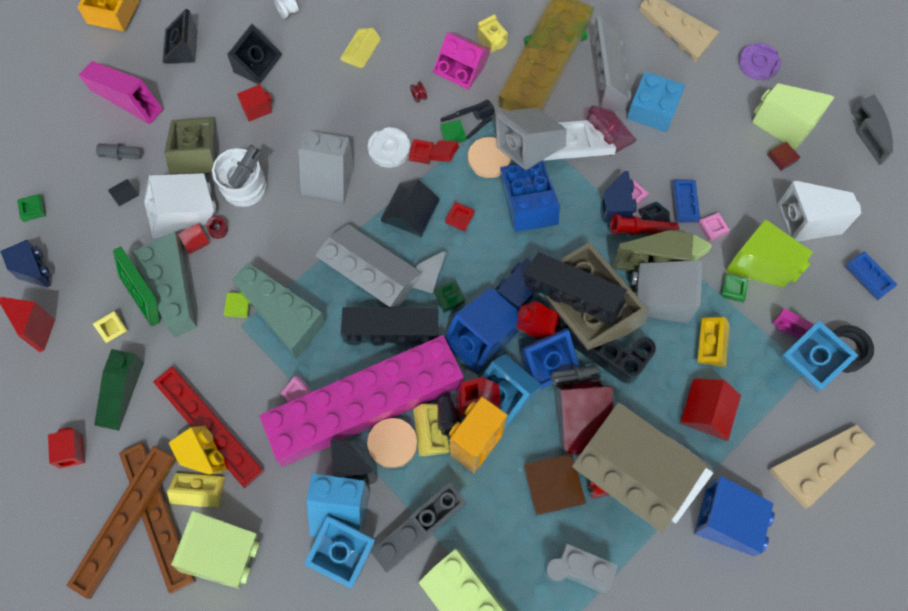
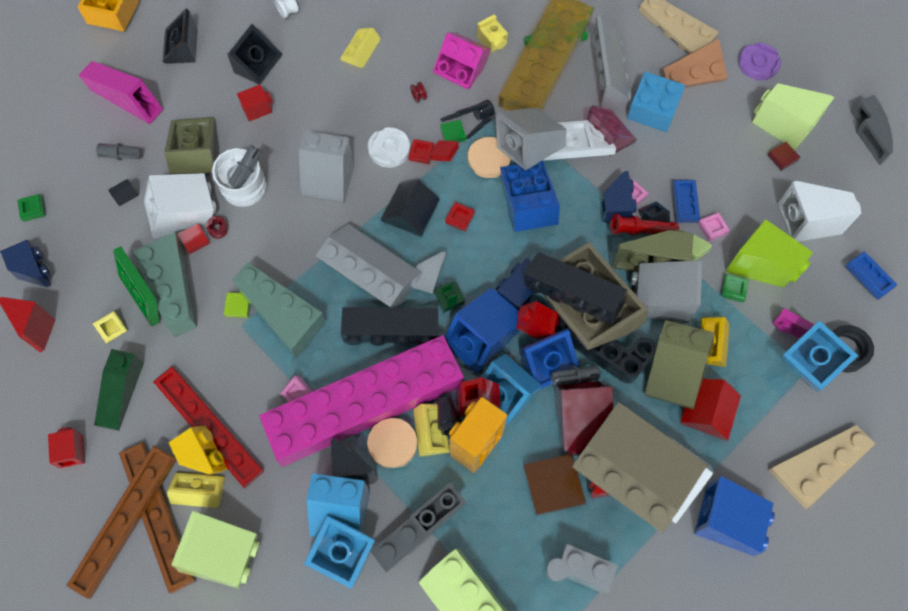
(679, 364): none -> olive slope
(699, 67): none -> nougat wing

